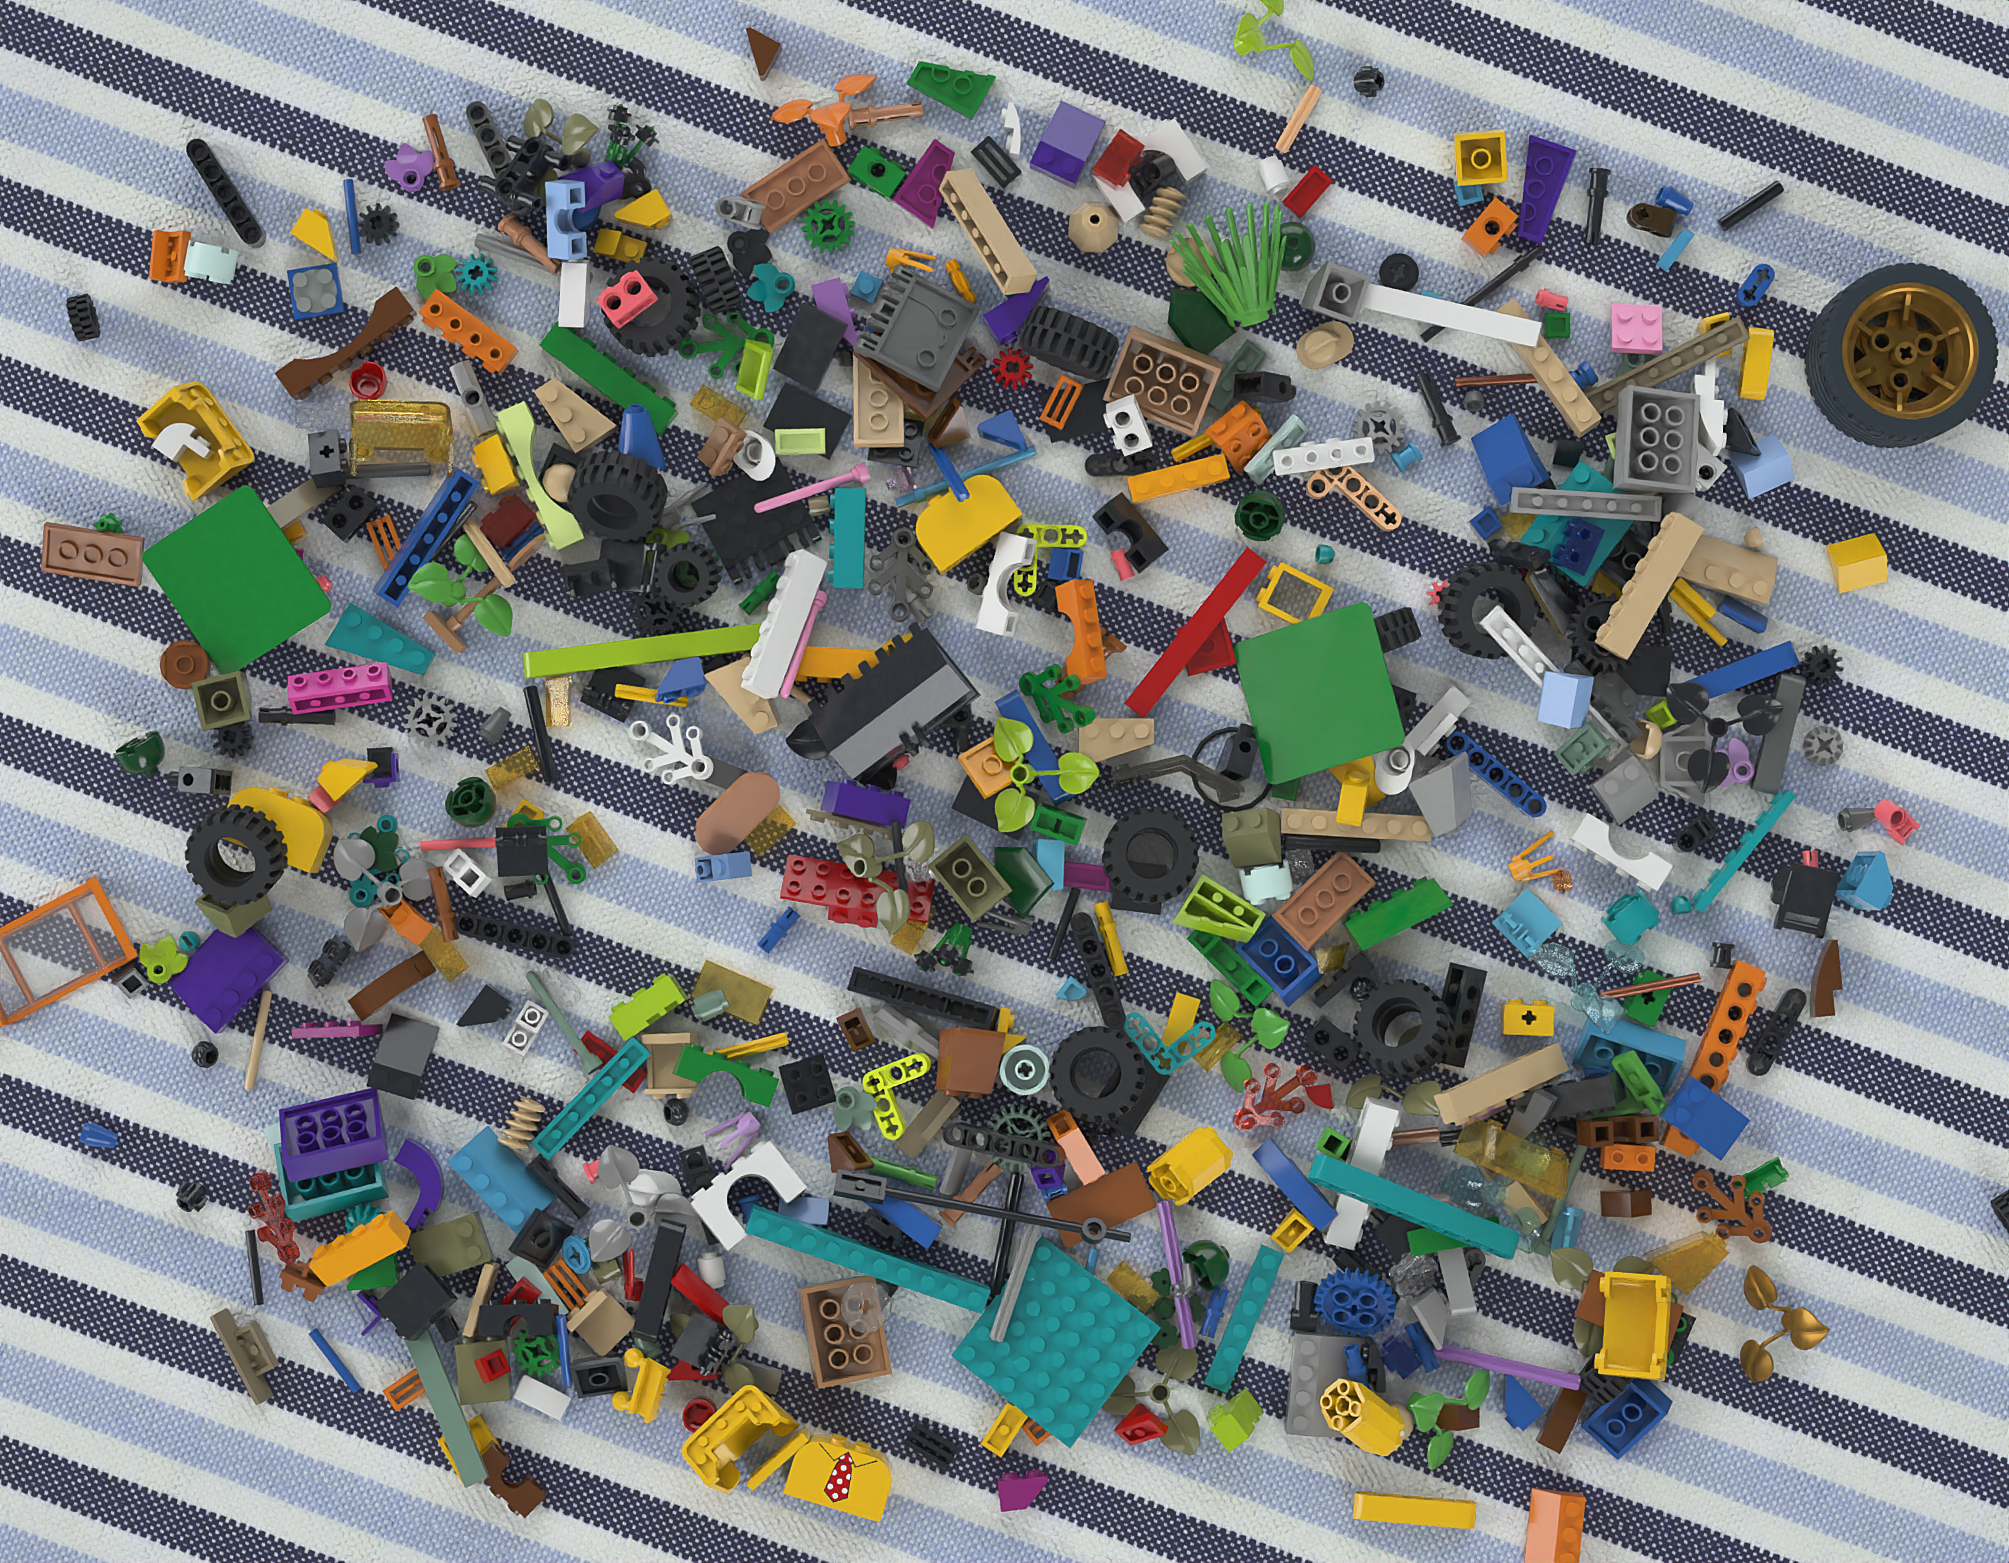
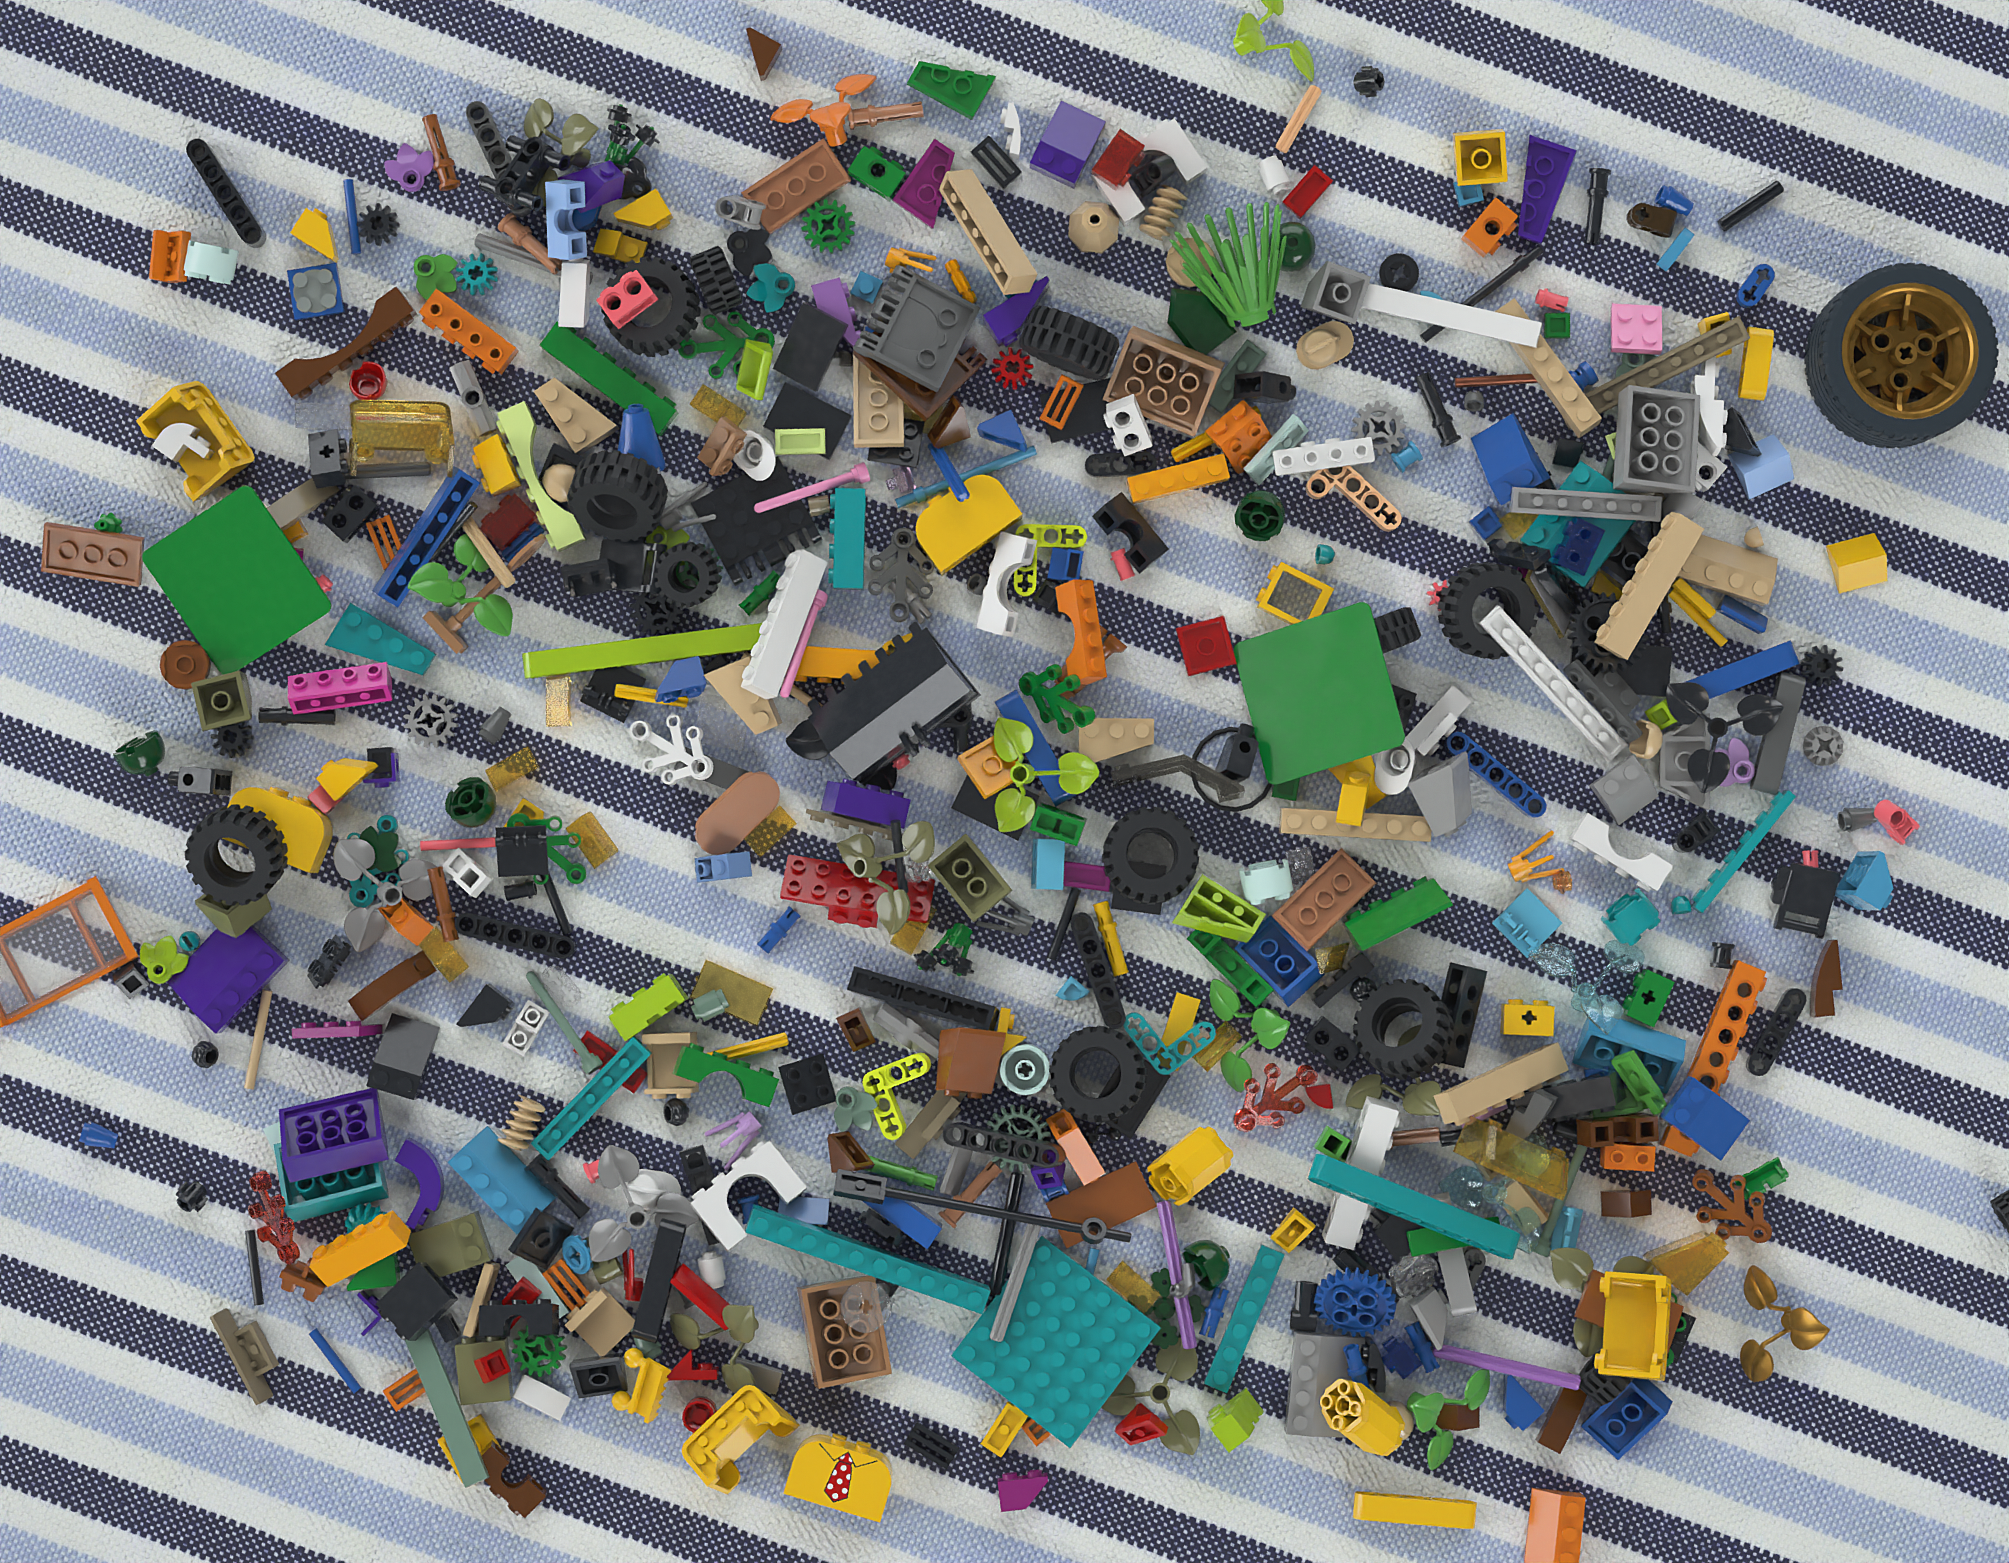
(83, 317): black tyre -> none
(540, 734): black axle -> none
(564, 1349): blue bar -> none
(703, 1343): black hinge -> none
(778, 1458): yellow tile -> none
(1023, 876): dark green tile -> none
(1195, 632): red tile -> none
(1252, 837): olive slope -> none
(1295, 1184): blue slope -> none
(1332, 843): black axle -> none
(1565, 699): light blue slope -> none
(1583, 748): sand green bracket -> none
(1653, 986): copper bar -> none

